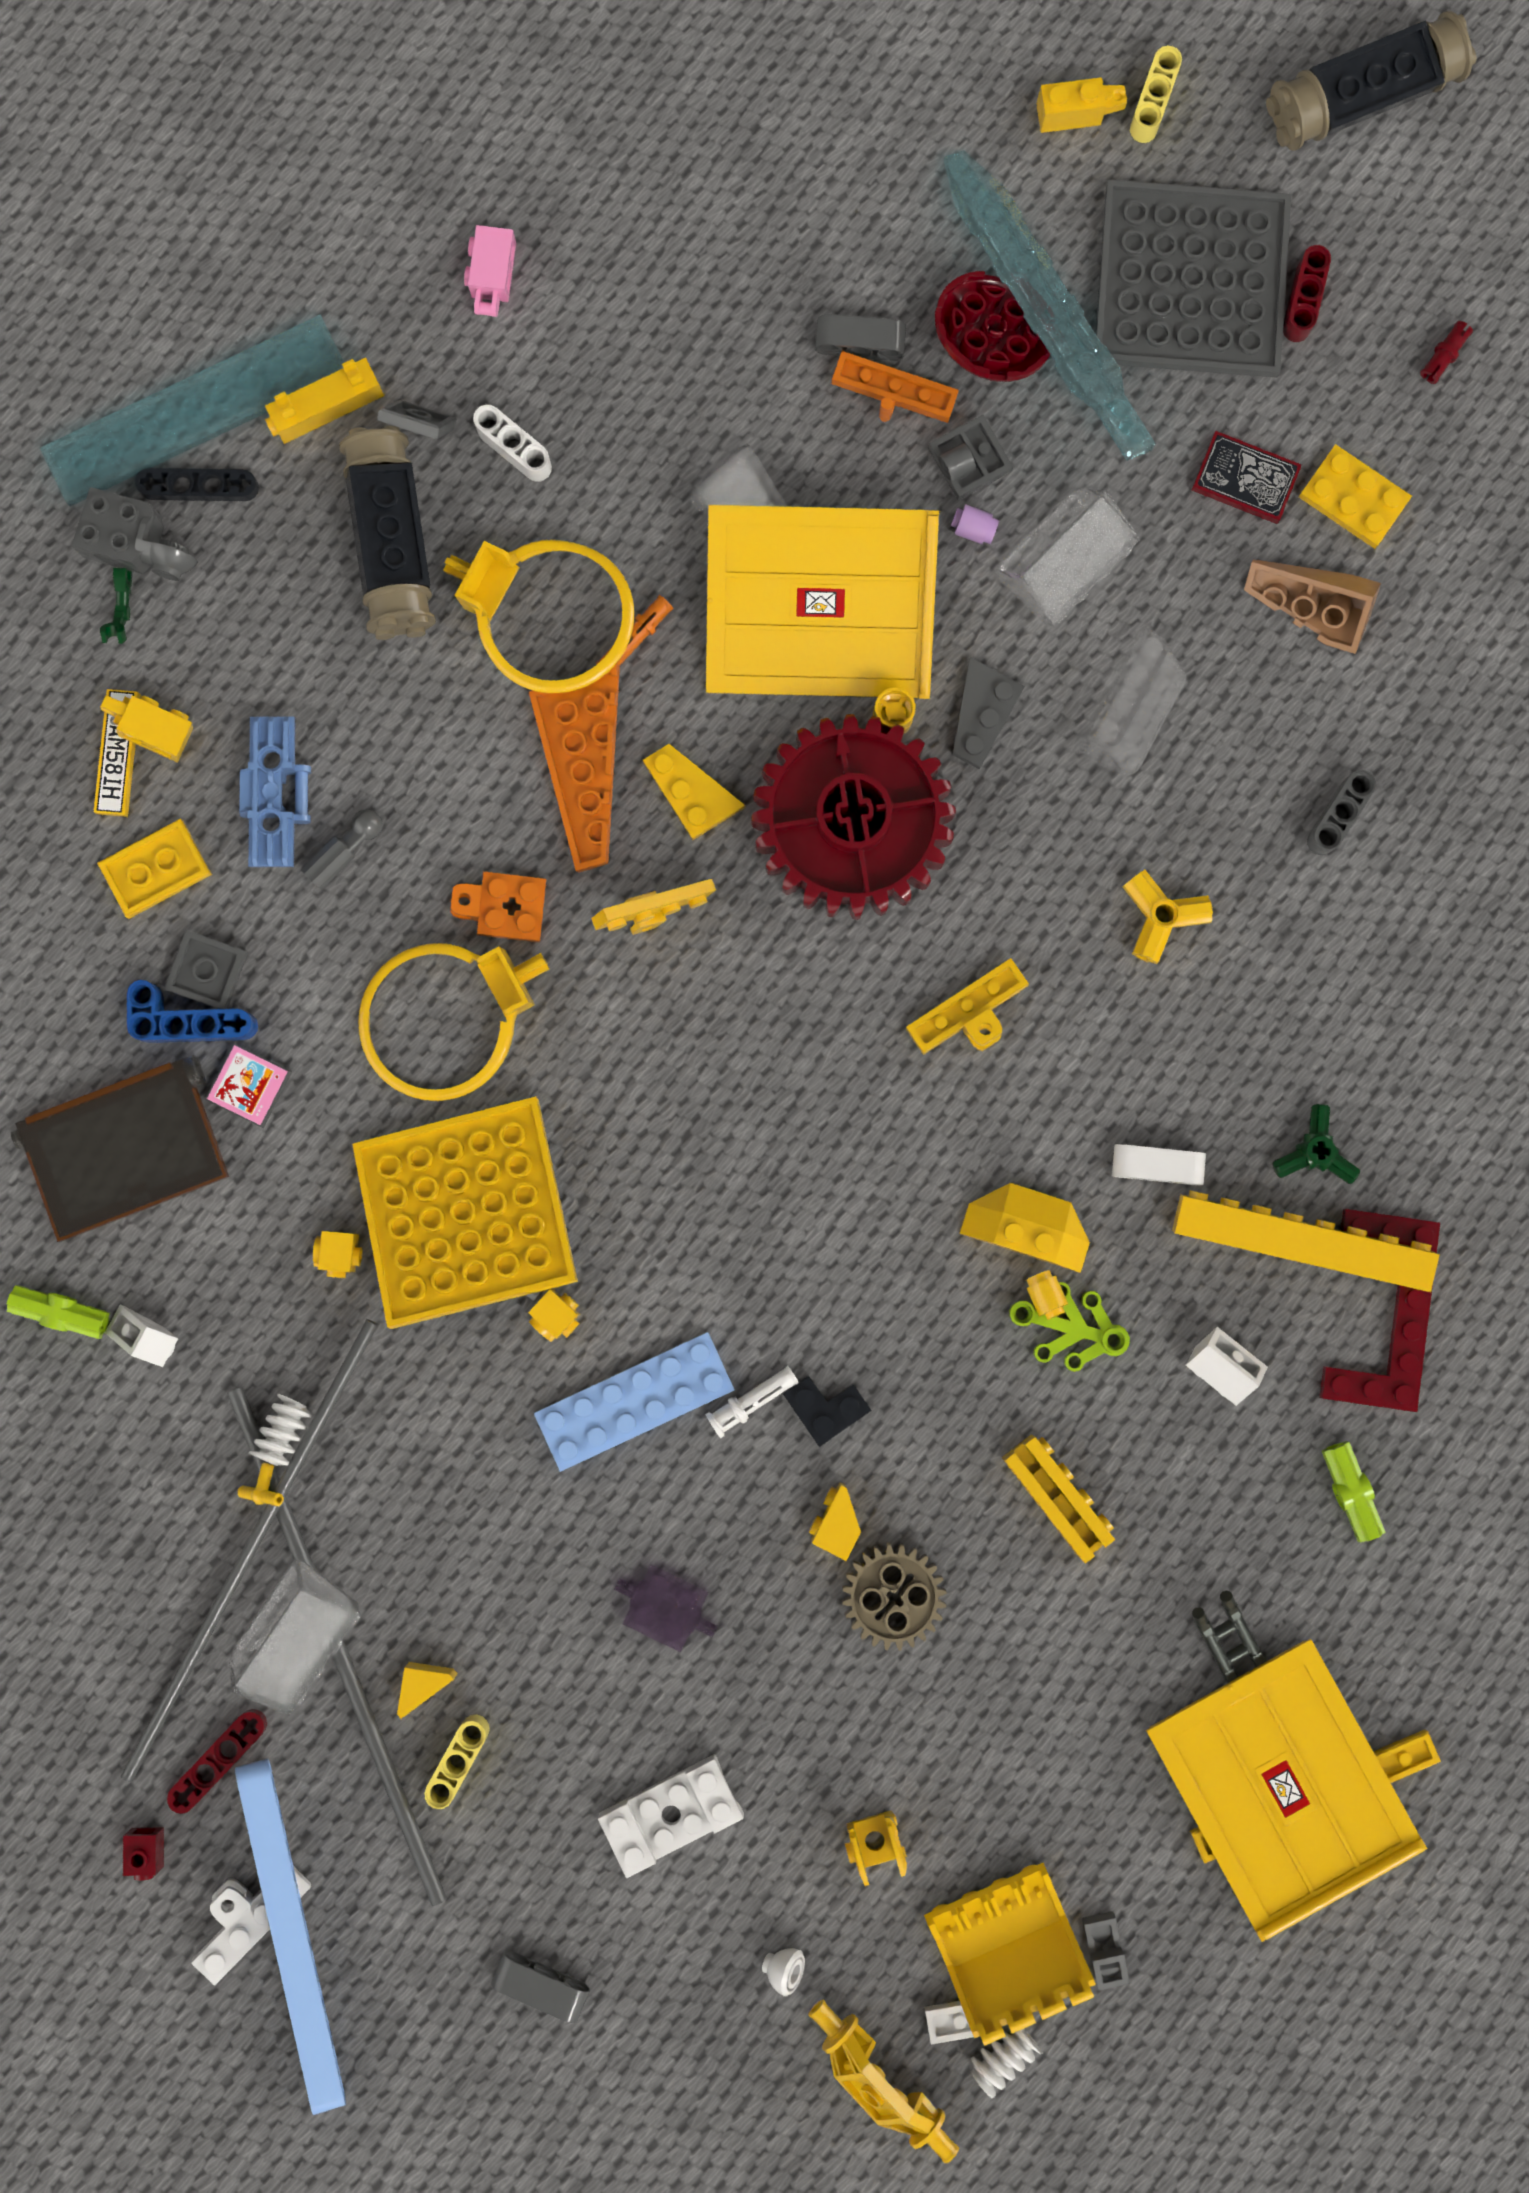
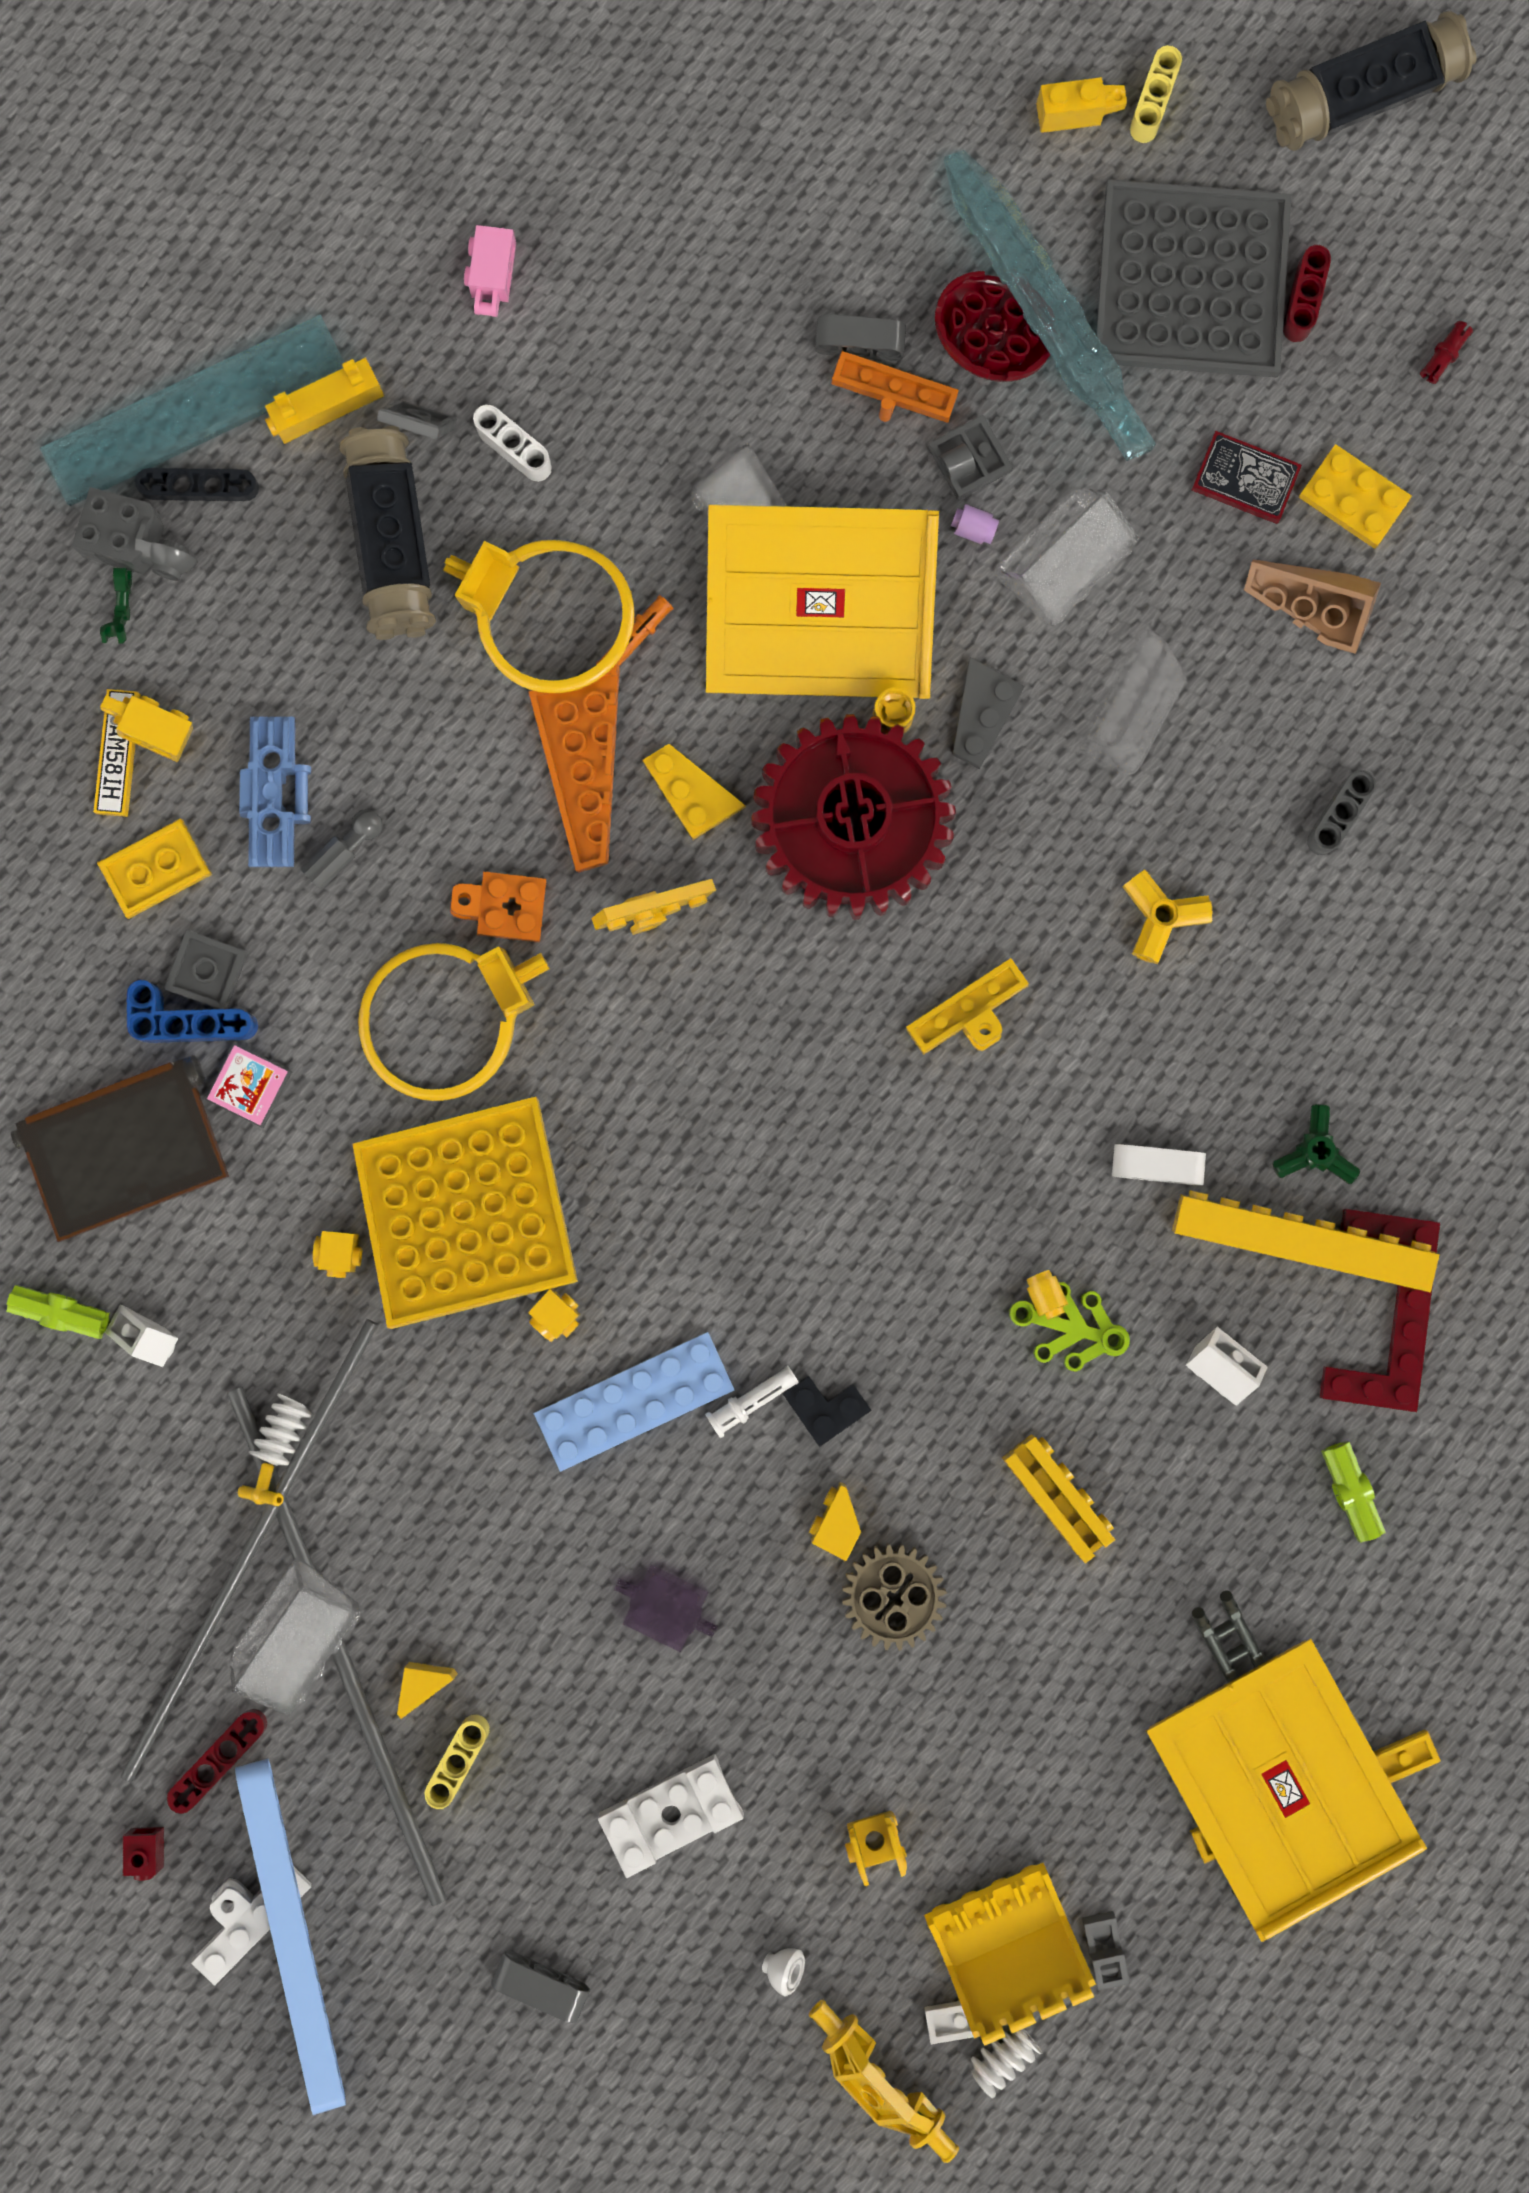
(1029, 1225): yellow wedge -> none

